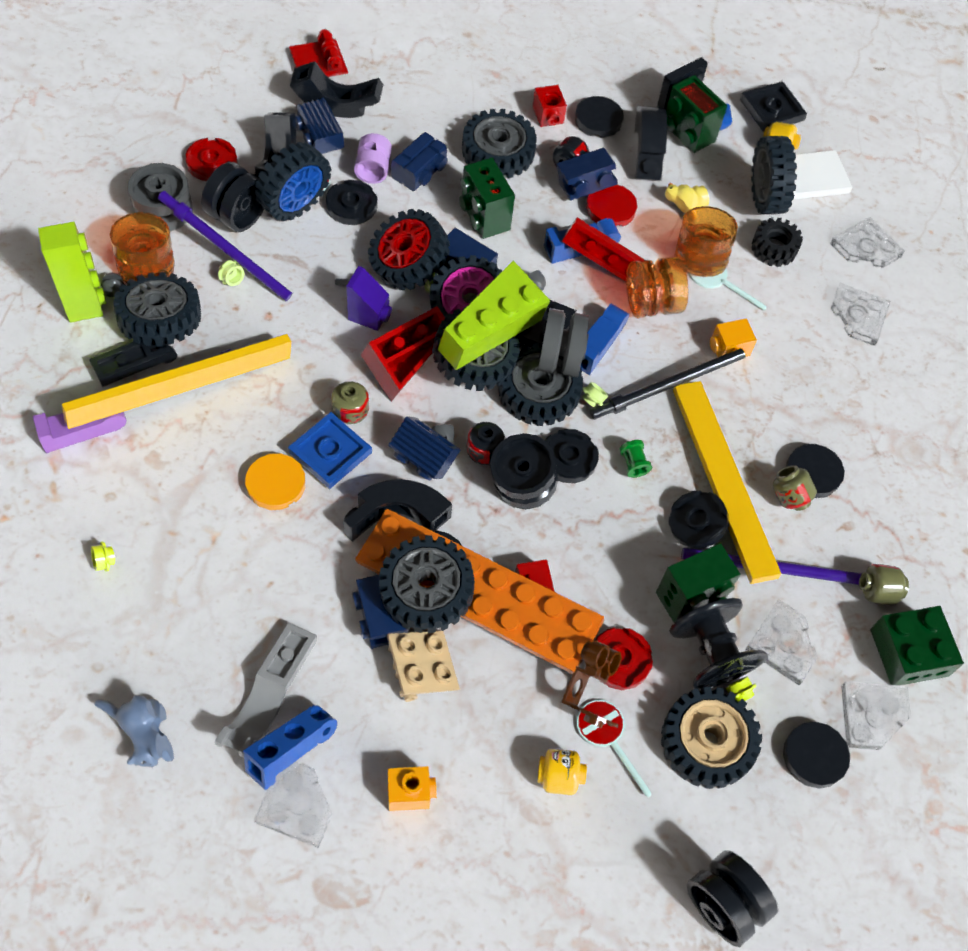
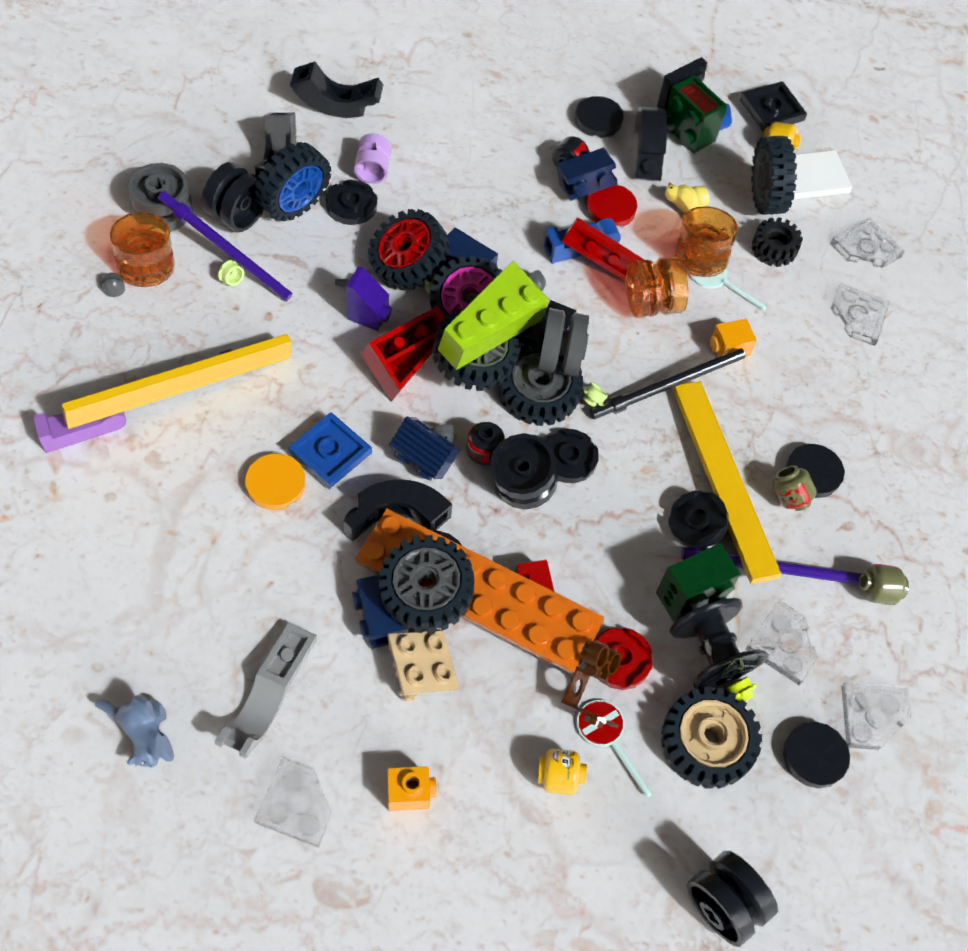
(72, 271): lime wedge -> none
(102, 557): neon yellow plate -> none
(130, 360): black plate -> none
(157, 309): black wheel -> none
(206, 156): red tile -> none
(287, 744): blue leg -> none
(319, 126): dark blue brick -> none
(324, 52): red hinge -> none
(350, 402): olive head -> none
(419, 162): dark blue brick -> none
(487, 198): dark green piece -> none
(500, 136): wheel -> none
(549, 105): red brick -> none
(603, 335): blue leg -> none
(635, 458): green bush -> none
(916, 646): dark green piece -> none

